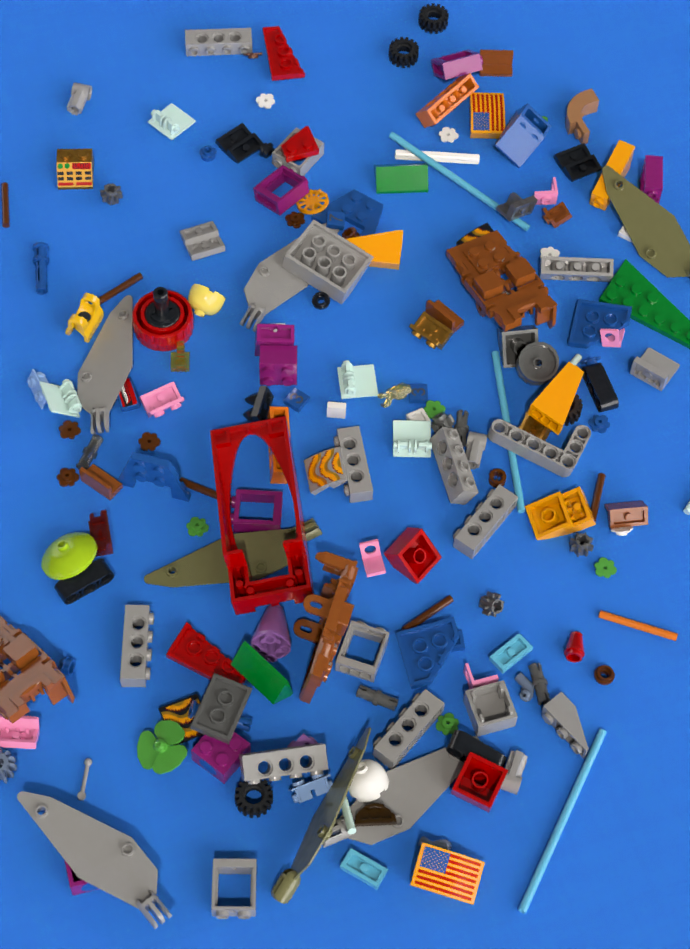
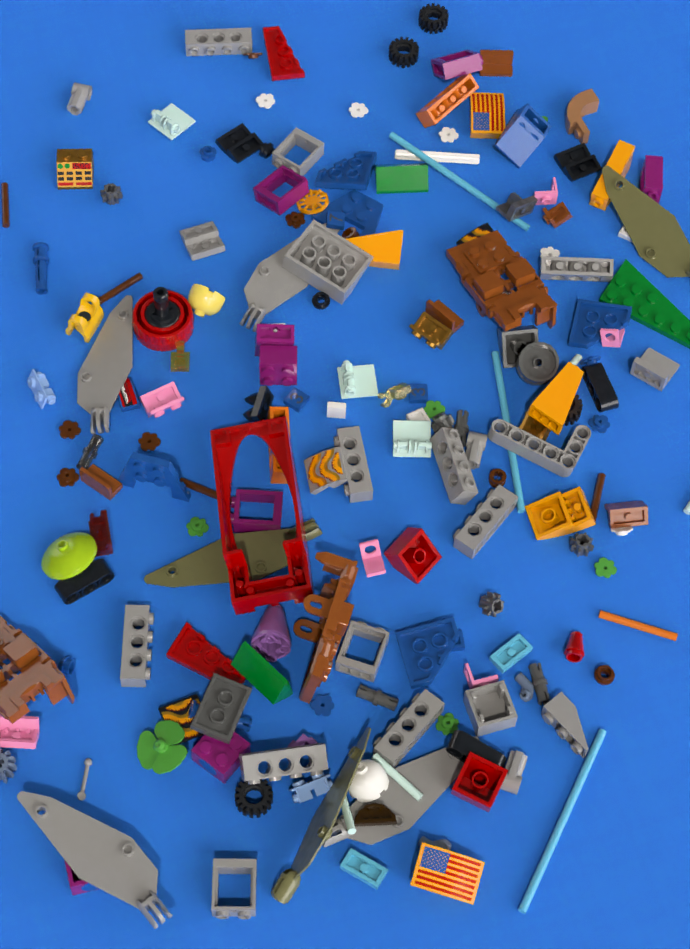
(62, 398): light aqua hinge -> none
(300, 146): red wing -> none
(322, 701): none -> blue plant
(348, 173): none -> blue plate
(358, 110): none -> white plant
(398, 777): none -> light aqua bar
(429, 613): reddish brown bar -> none

